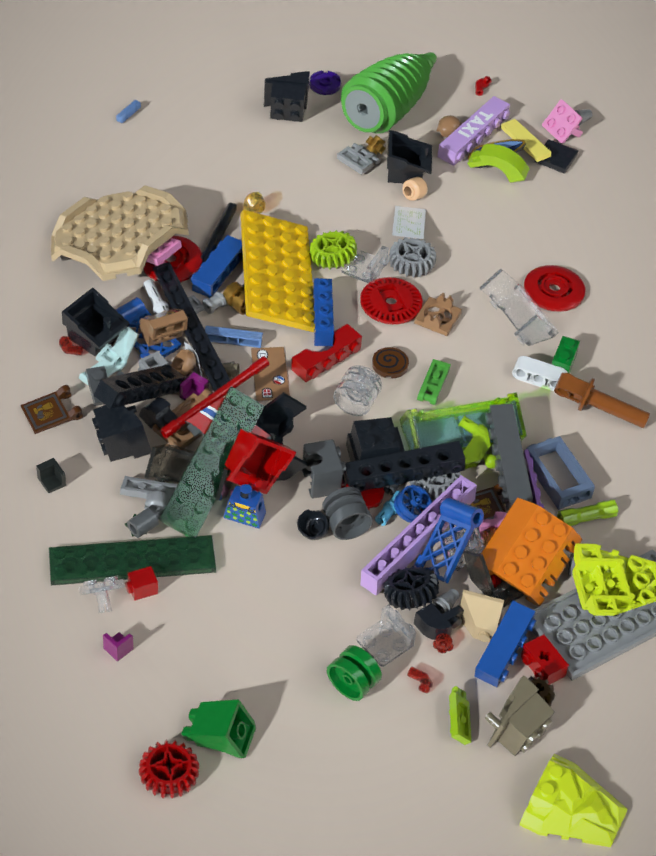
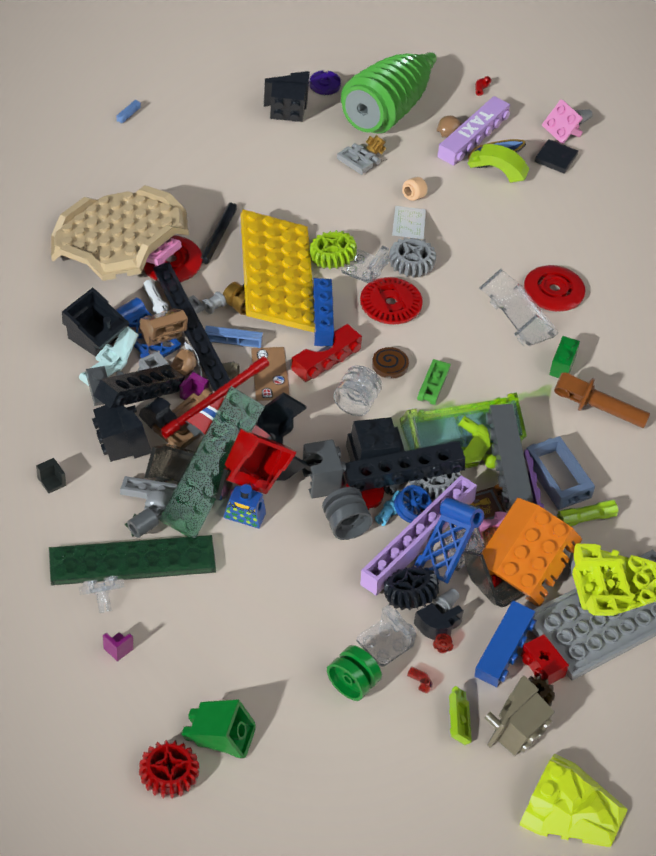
(49, 410): reddish brown flag -> none
(68, 348): clear red arm -> none
(142, 583): red brick -> none
(217, 267): blue brick -> none
(254, 202): clear yellow cone -> none
(313, 524): black hair -> none
(407, 157): black piece -> none
(426, 319): medium nougat piece -> none
(481, 614): tan slope -> none
(533, 145): light yellow tile -> none
(537, 372): white beam -> none

